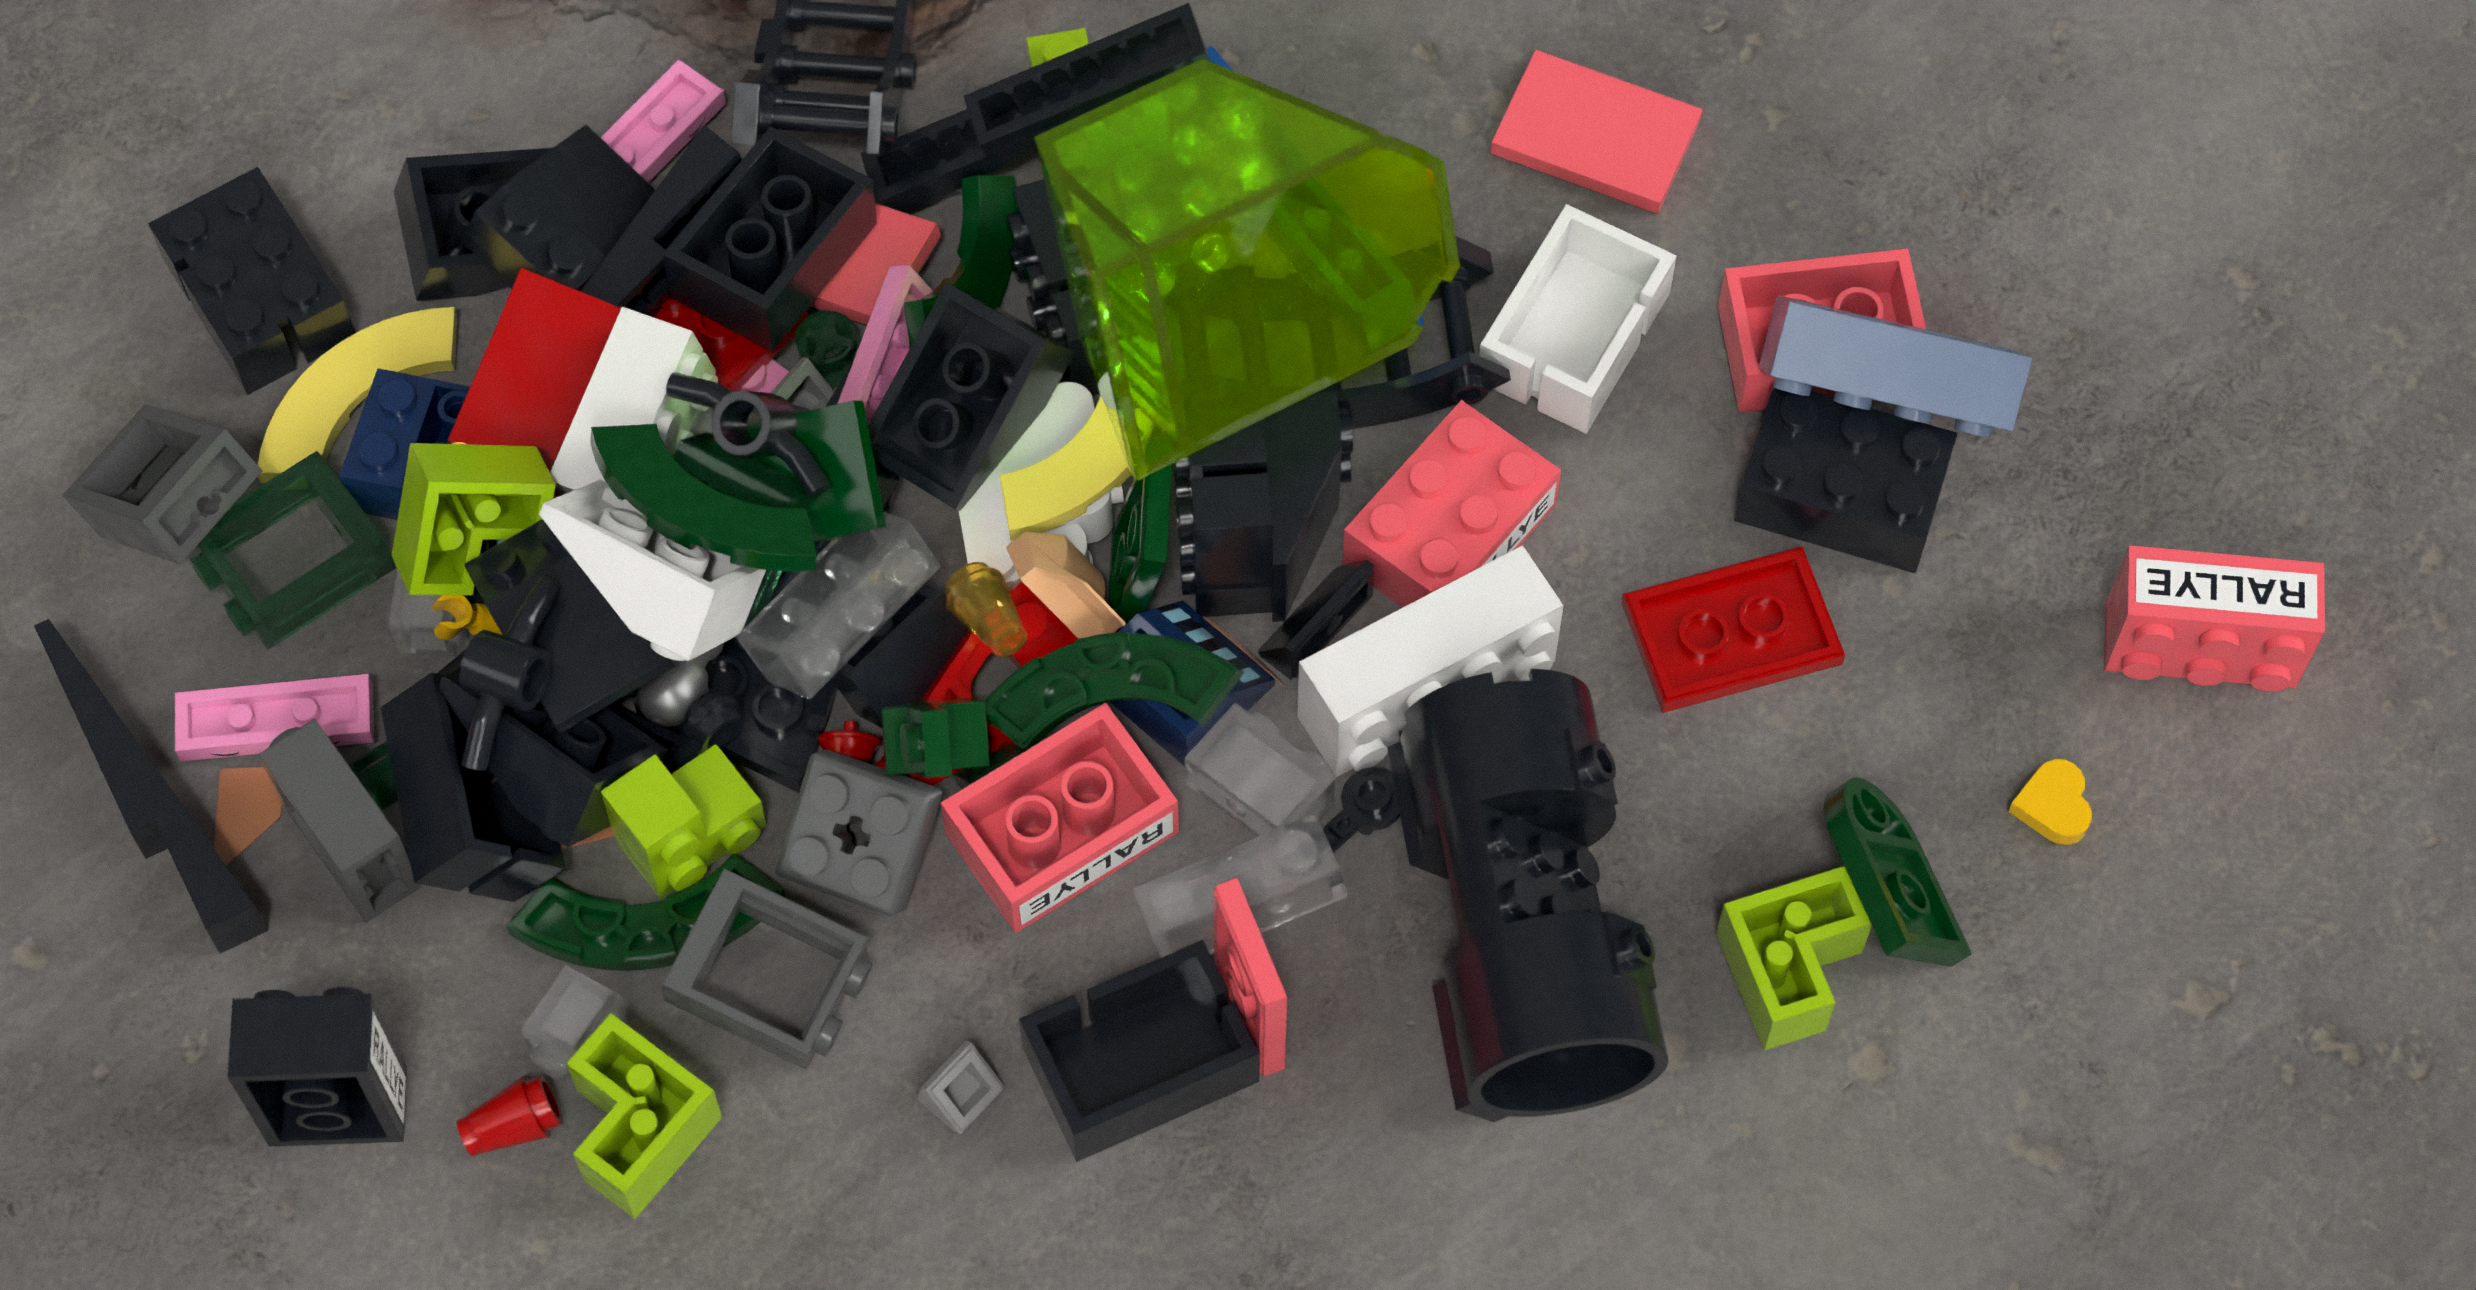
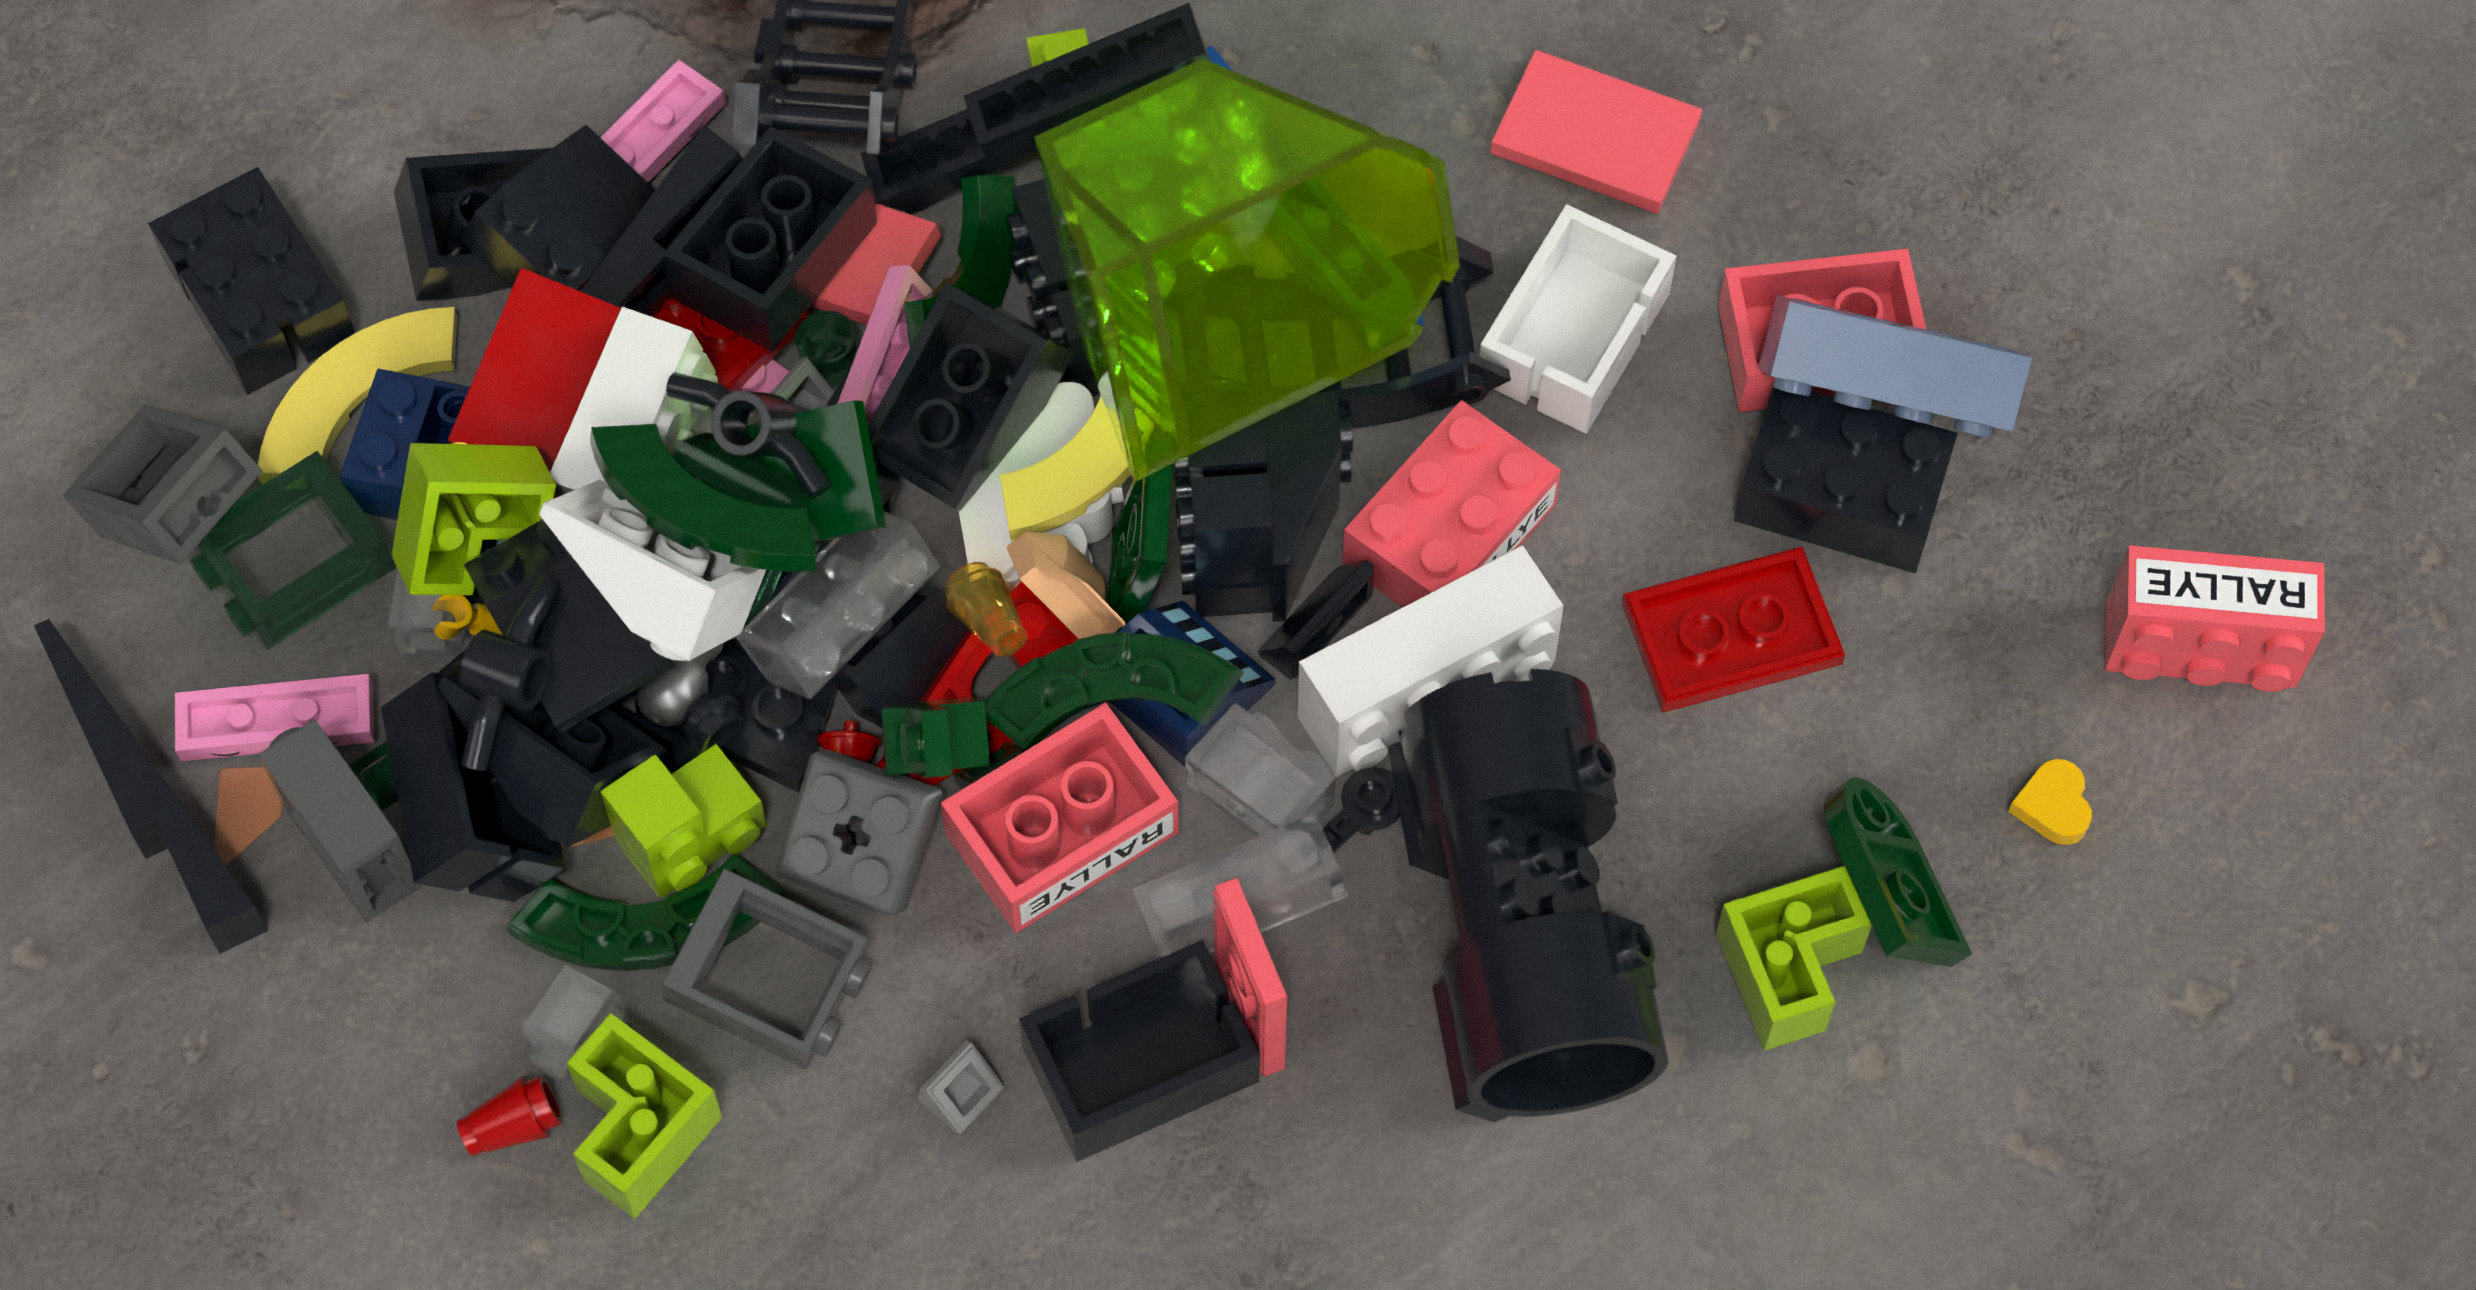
(317, 1068): black brick -> none
(1243, 648): nougat sticker -> none

